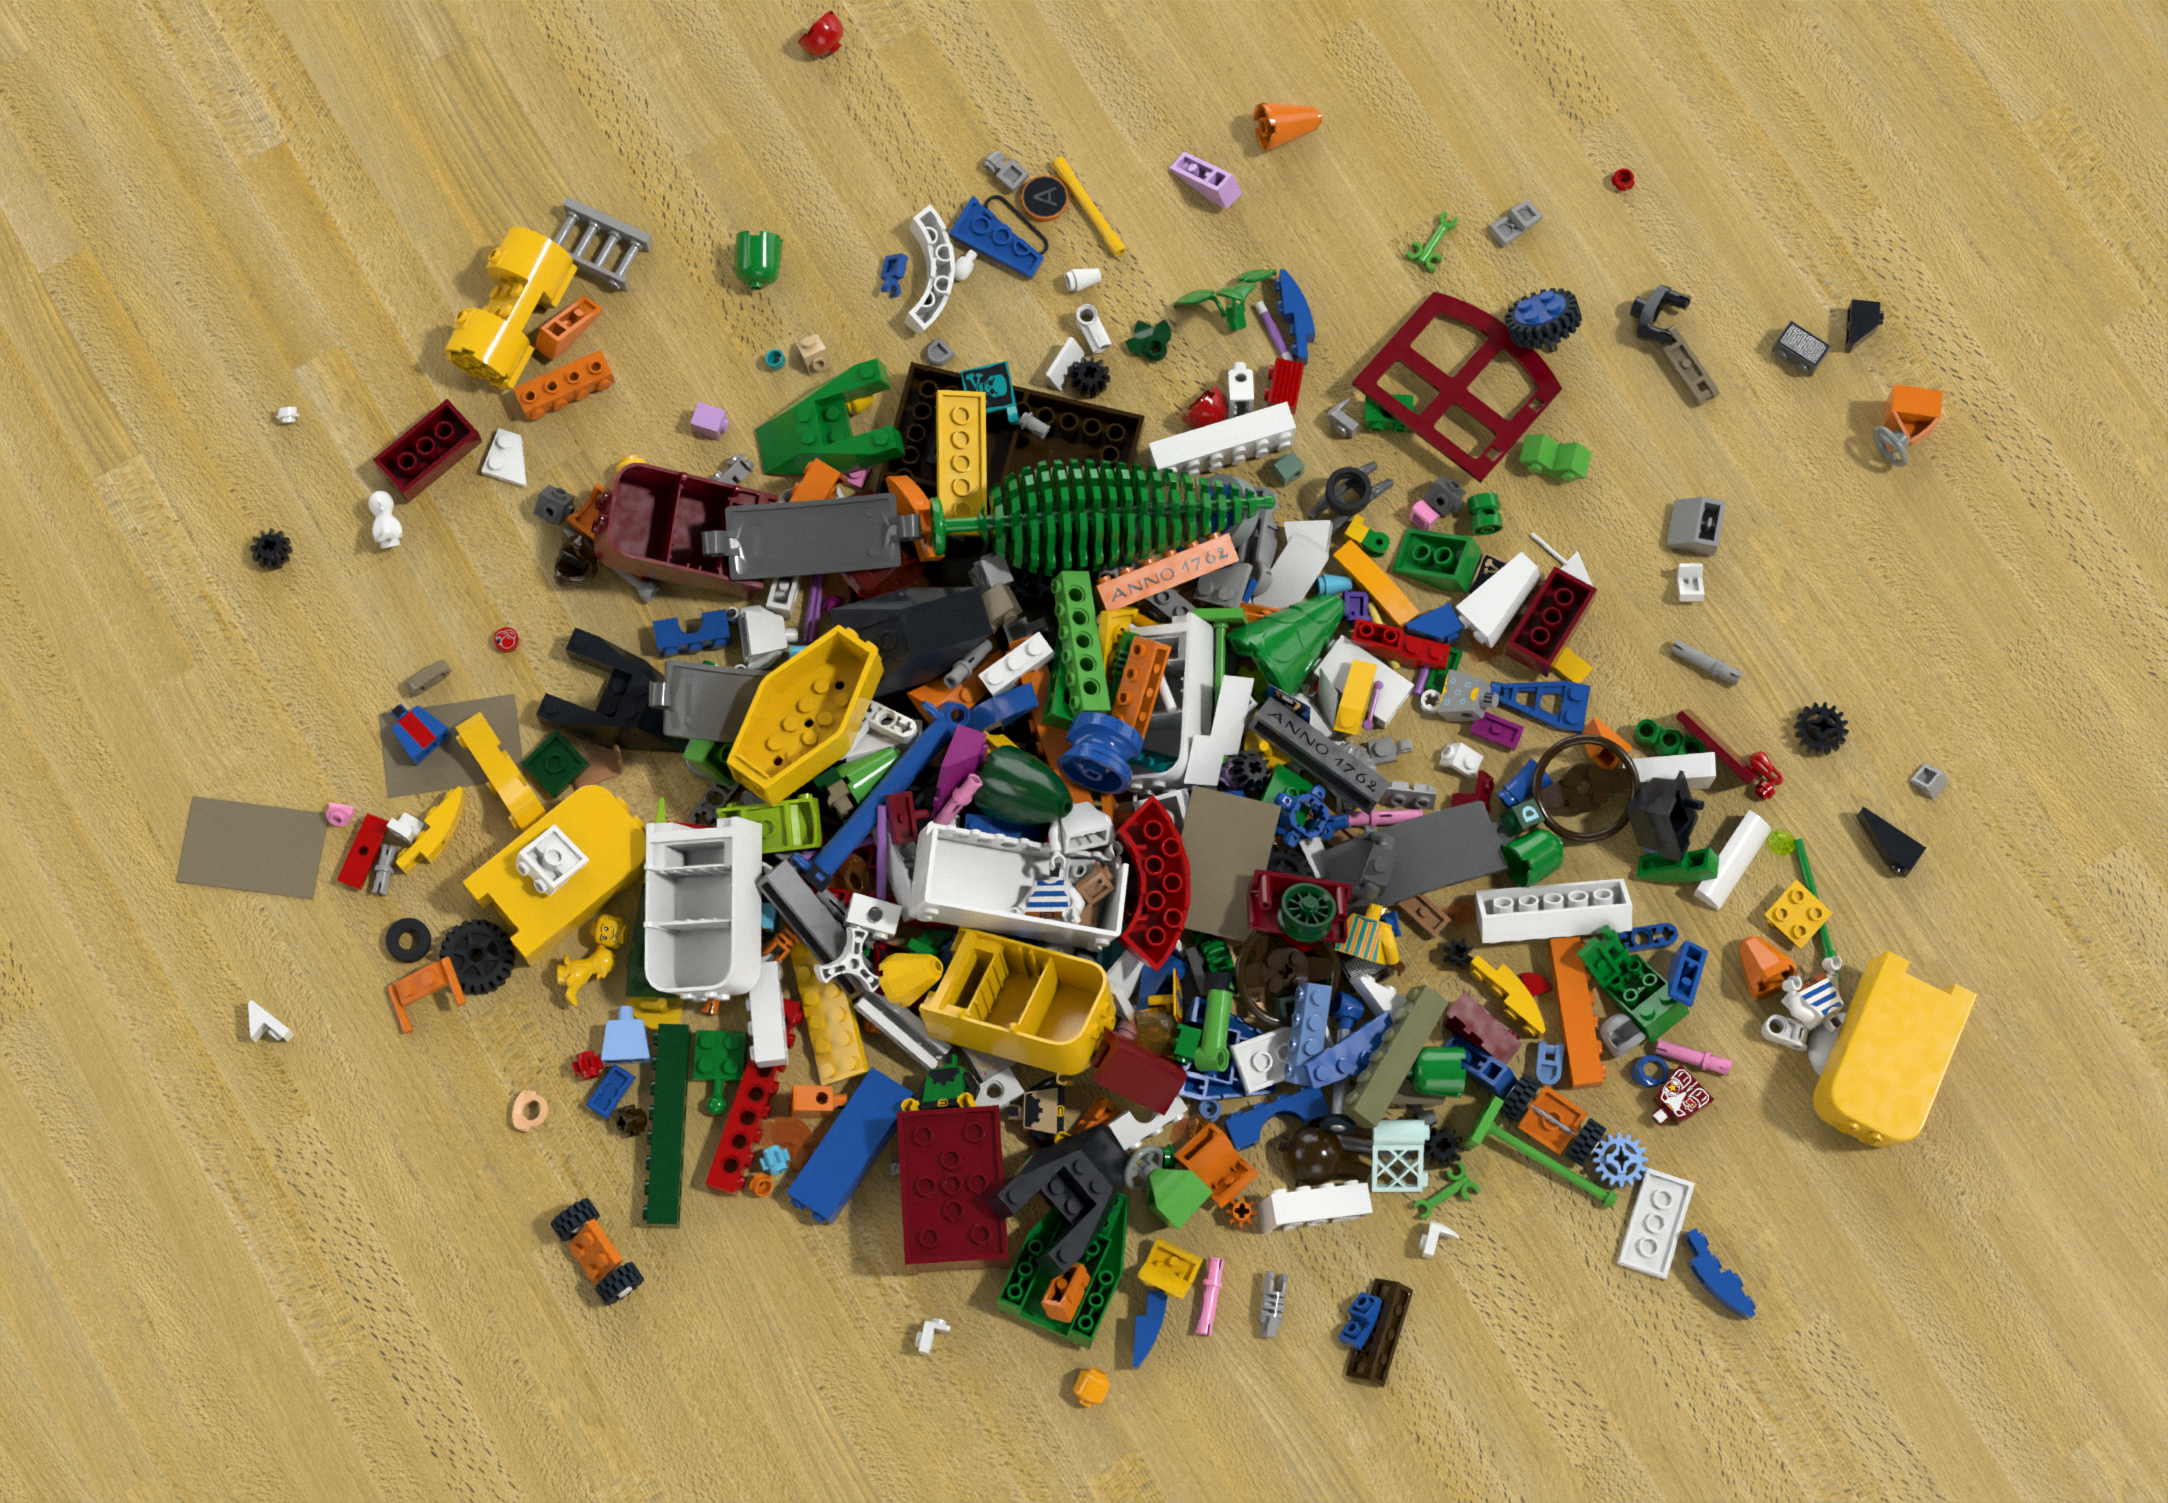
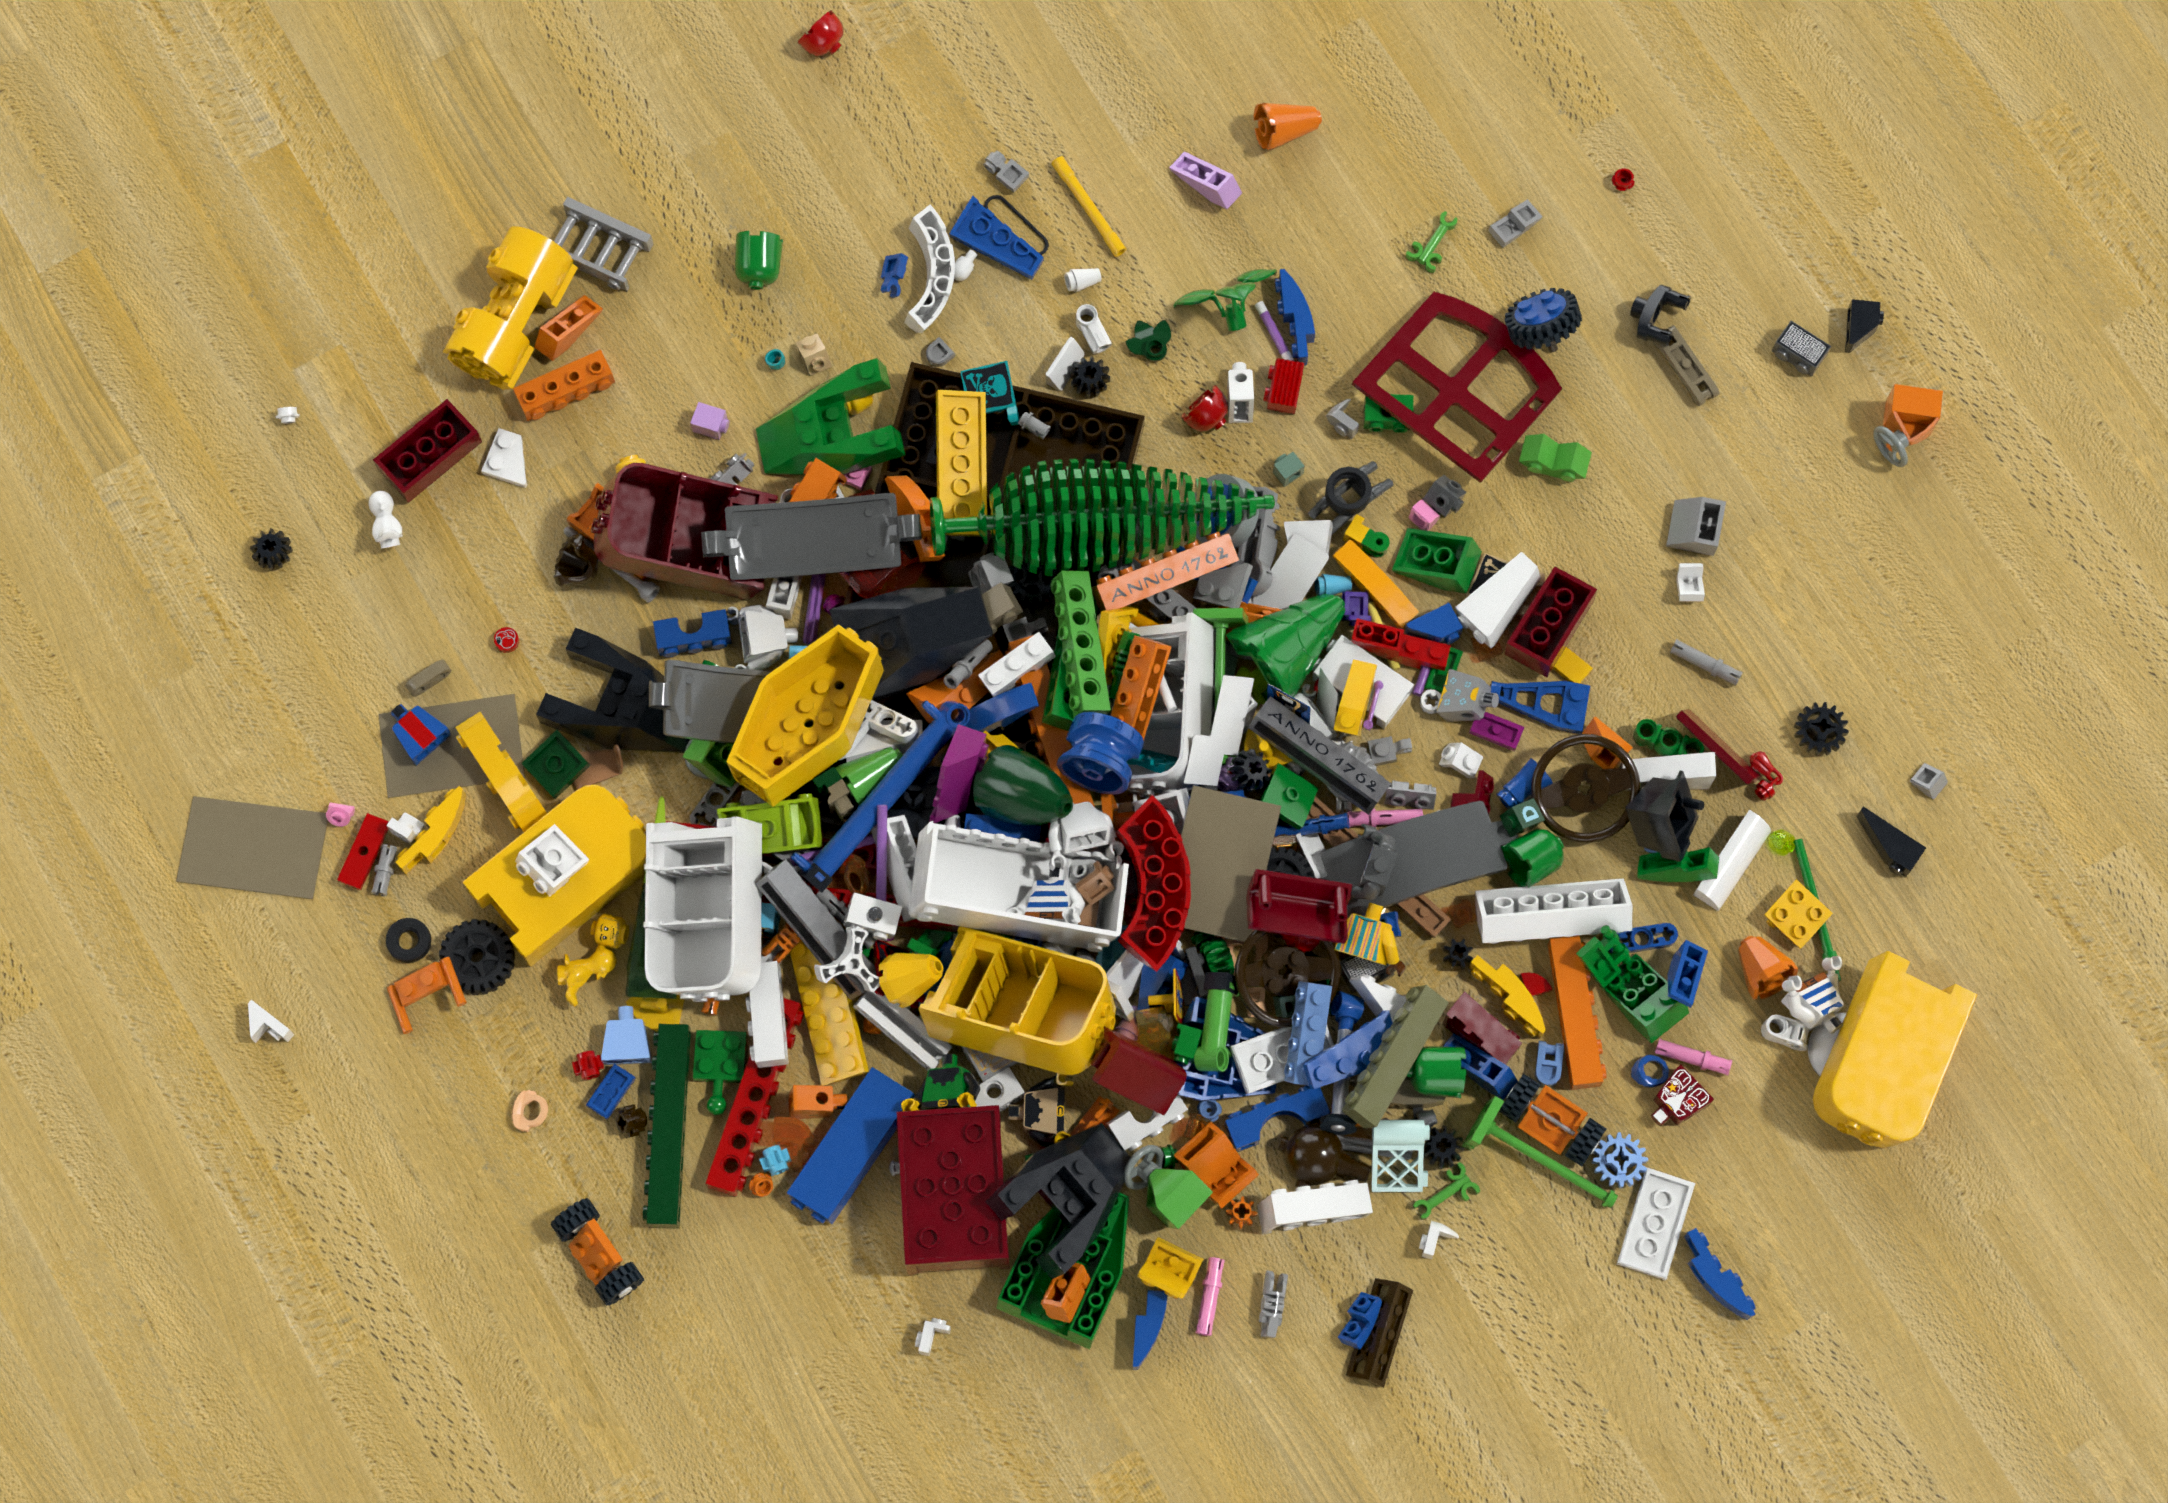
(554, 505): dark grey brick -> none
(903, 817): dark red plate -> none
(961, 797): bright pink pin -> none
(1044, 198): black tile -> none
(1091, 1386): light orange head -> none
(1225, 442): white brick -> none
(1291, 804): blue piece -> none
(1306, 912): dark green wheel -> none
(1485, 515): green wheel -> none
(1573, 566): white piece -> none
(1620, 1034): light grey helmet -> none

